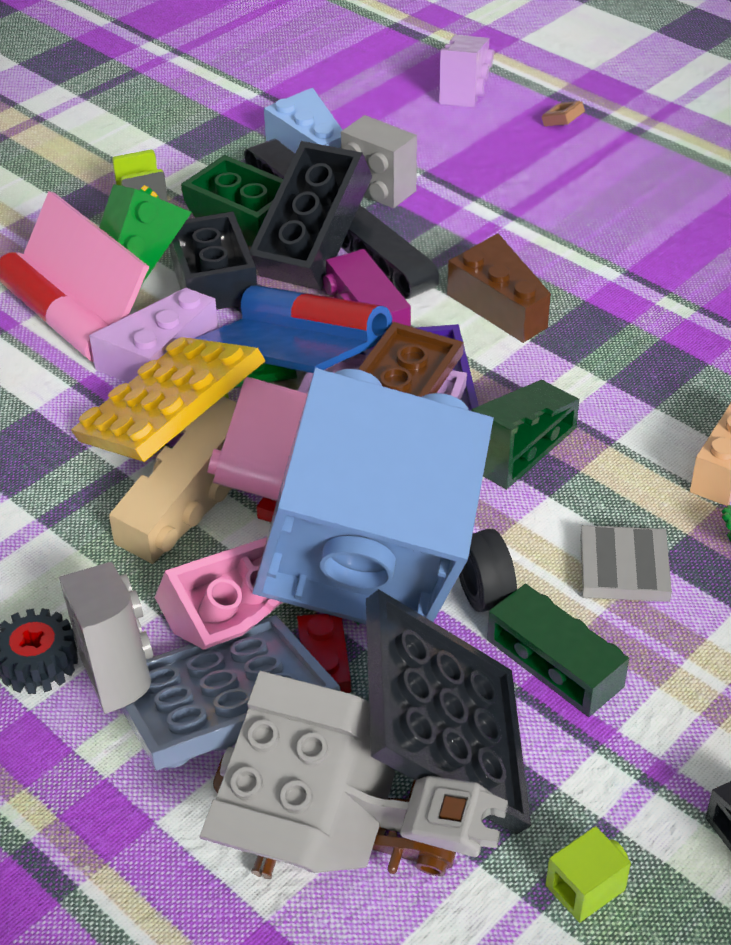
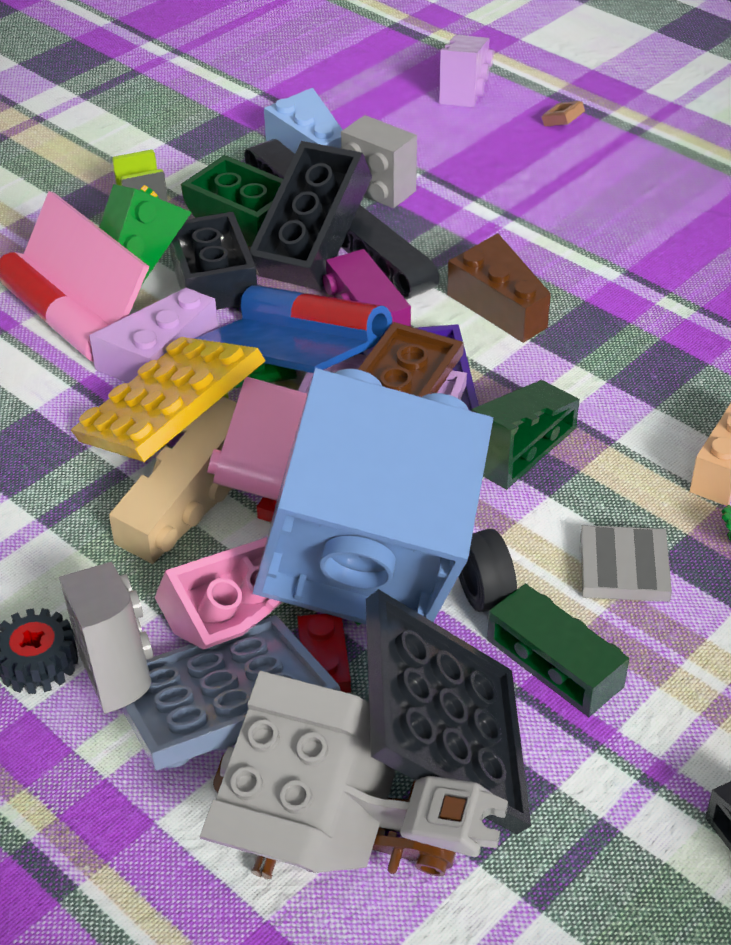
(588, 873): lime brick -> none

